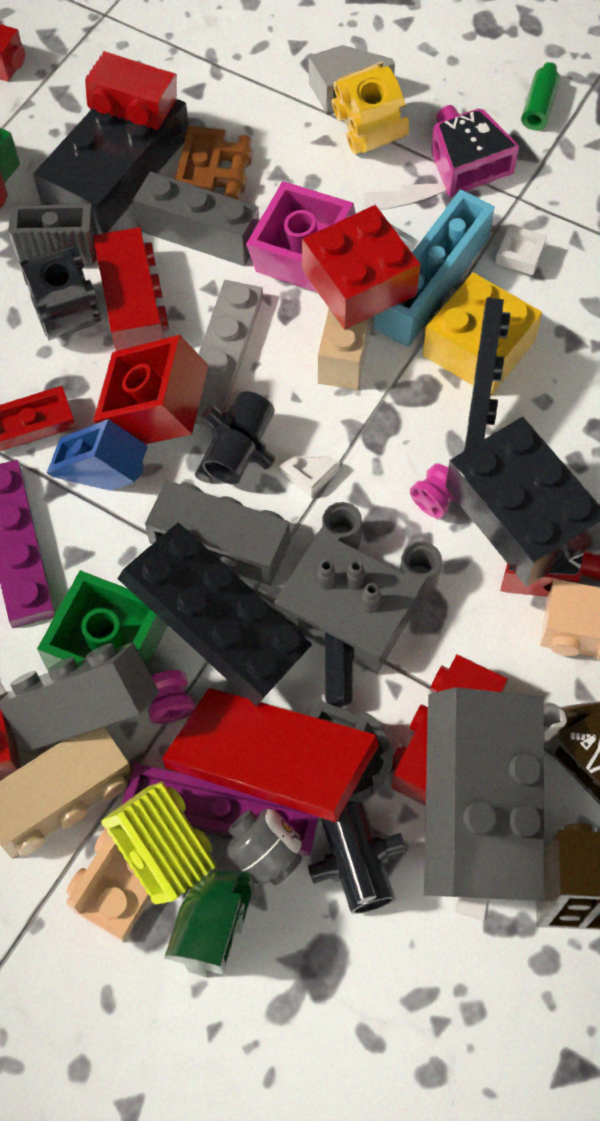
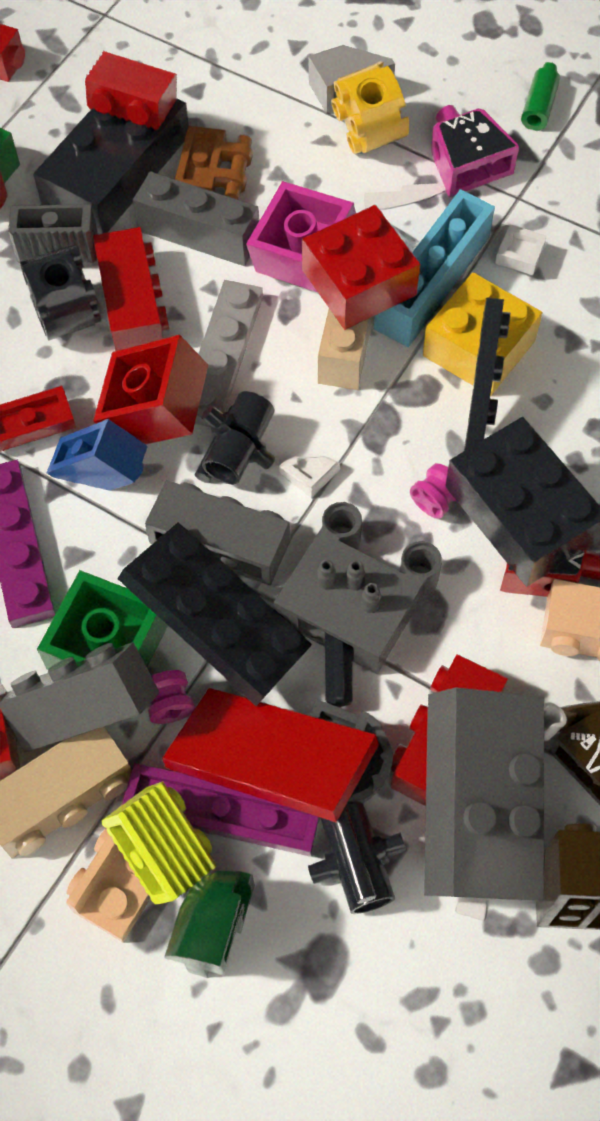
(264, 846): dark grey head -> none

